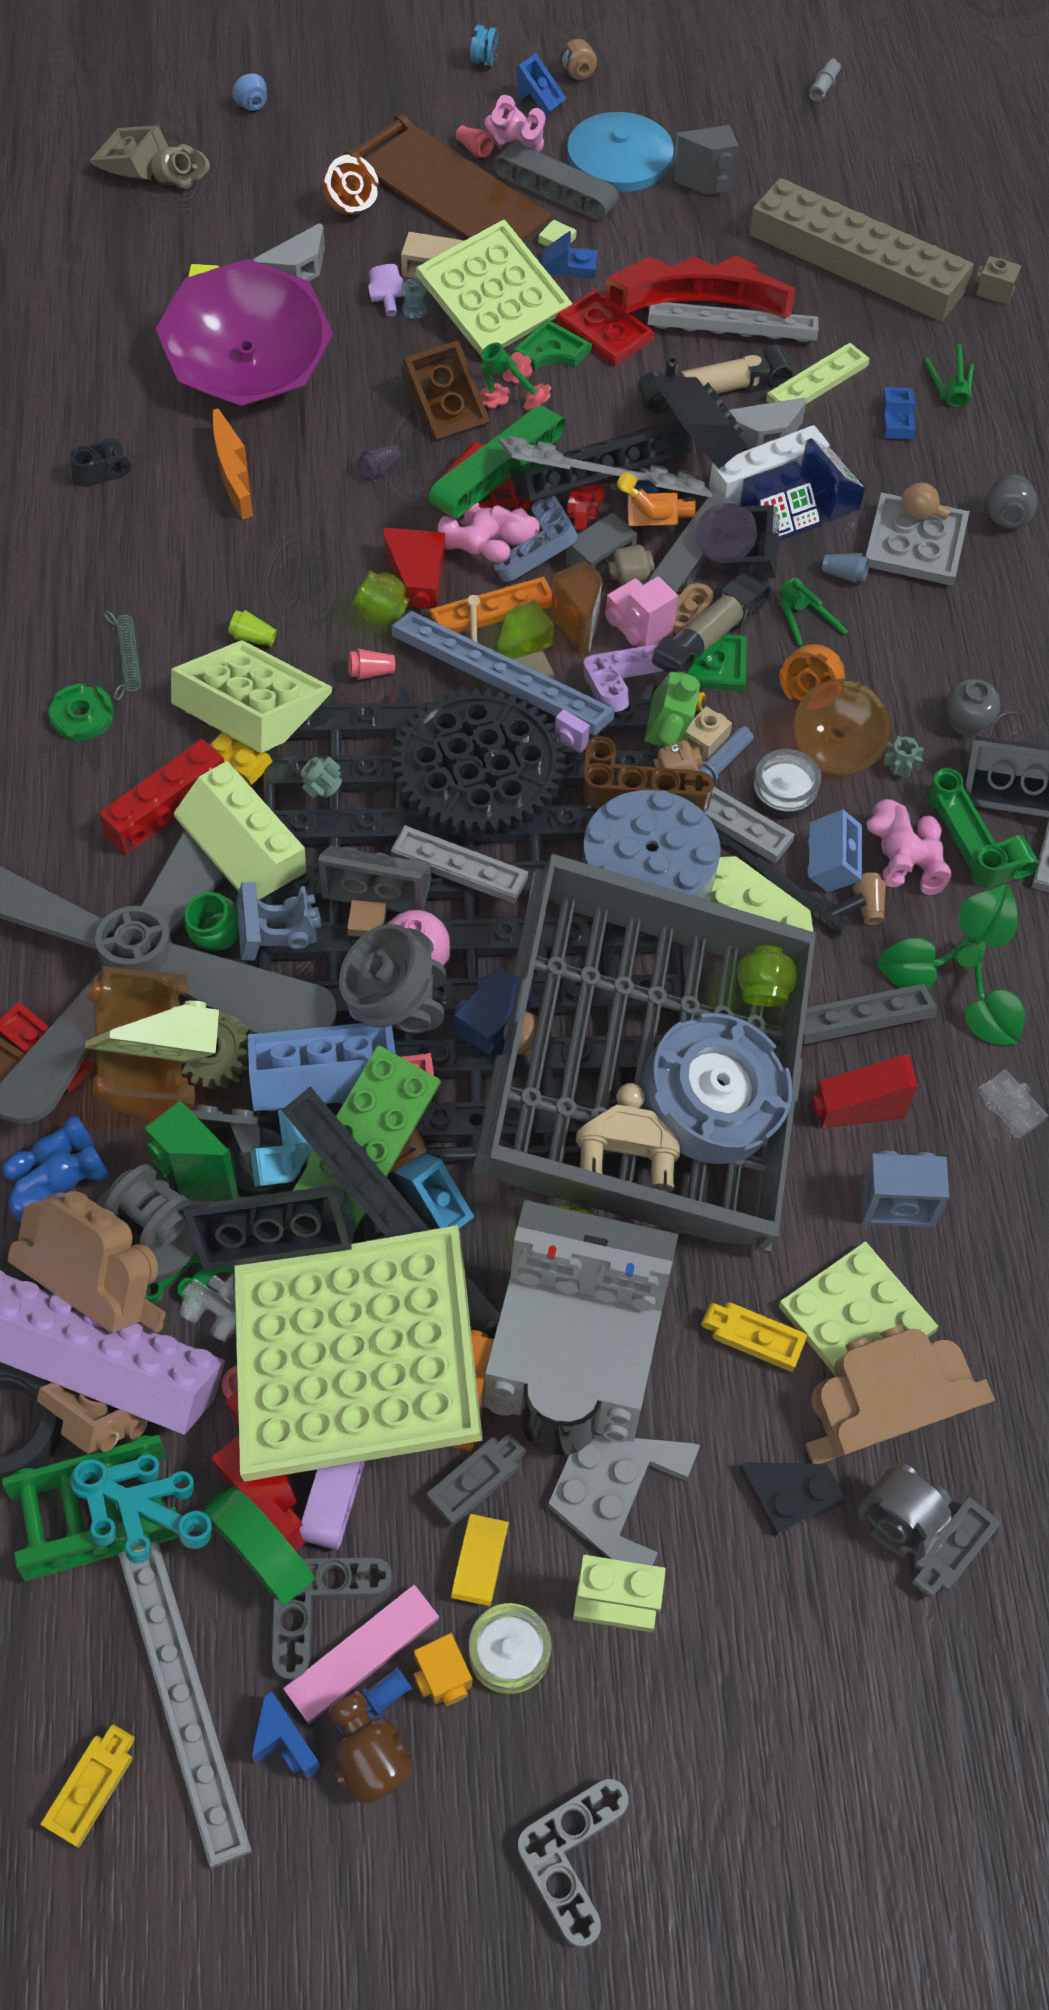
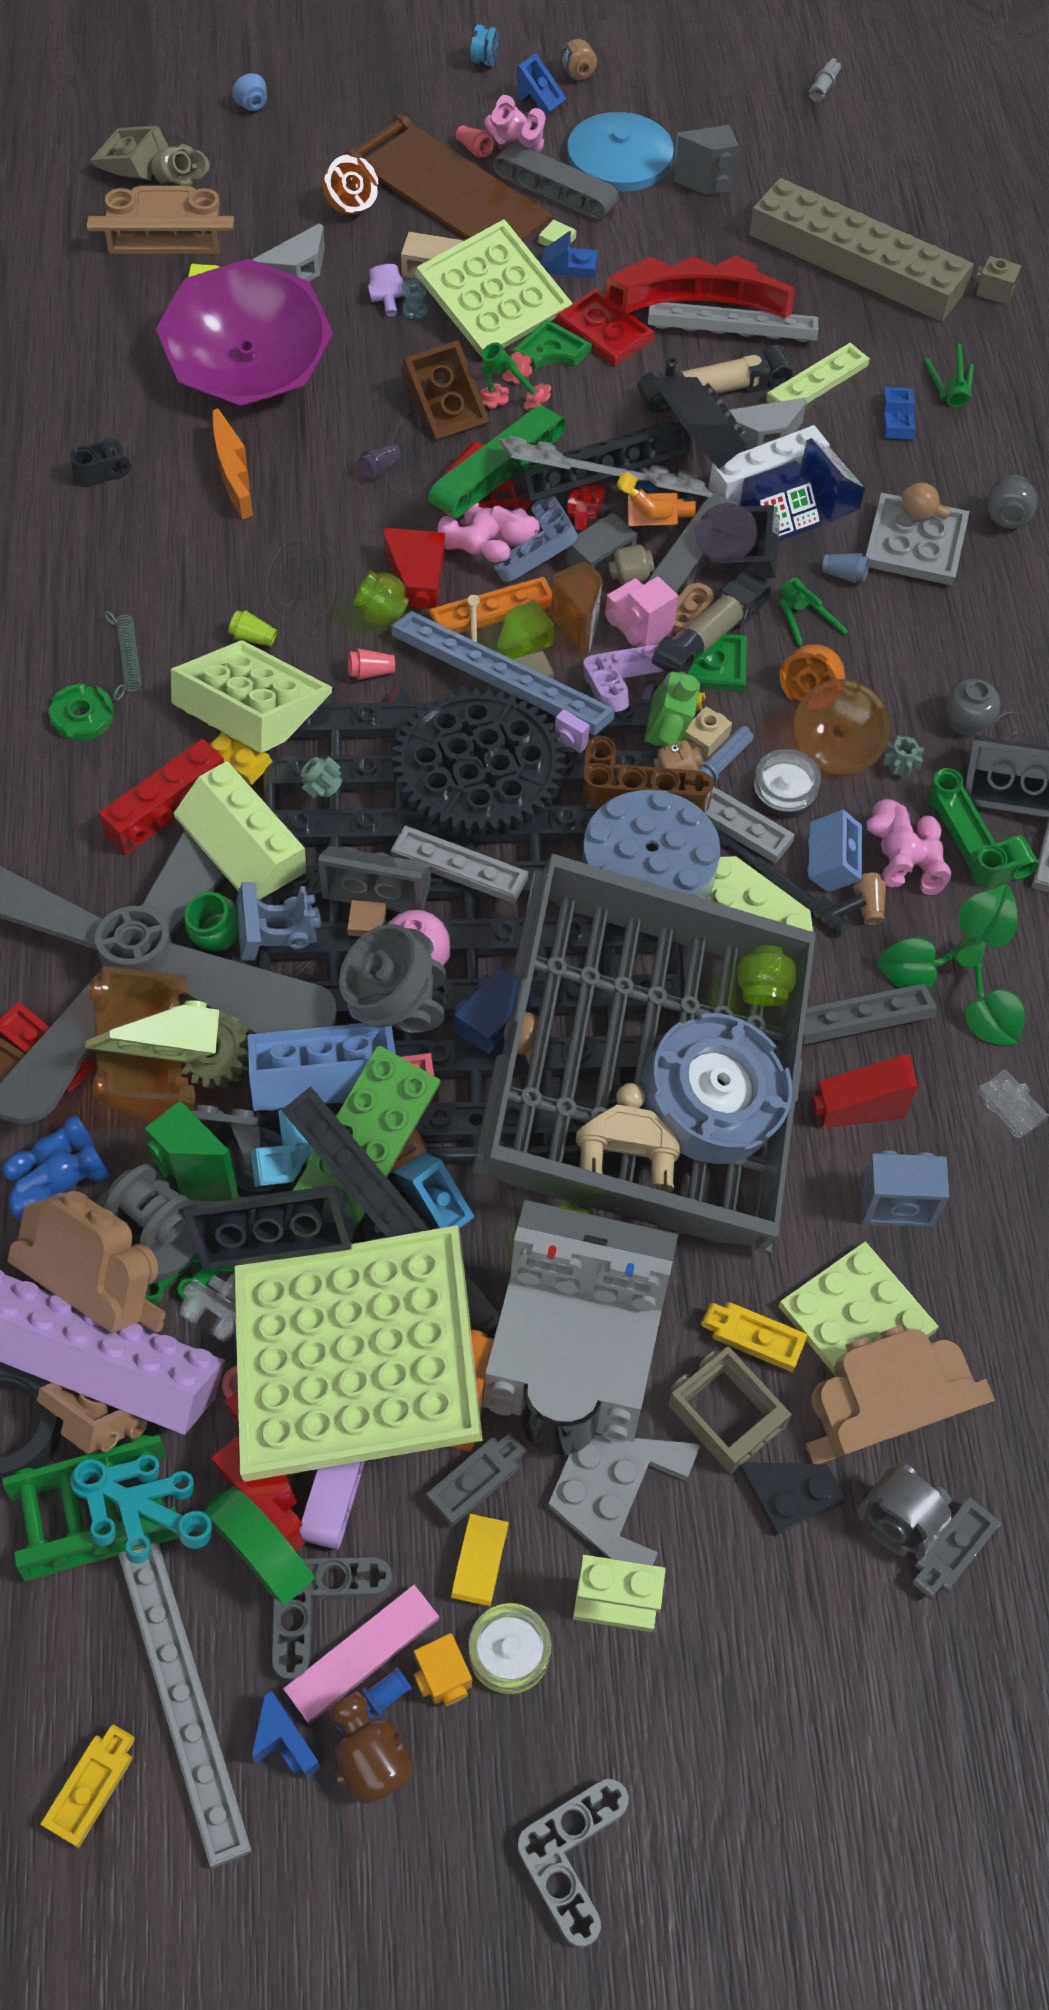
(162, 221): none -> medium nougat brick
(758, 1436): none -> dark tan window

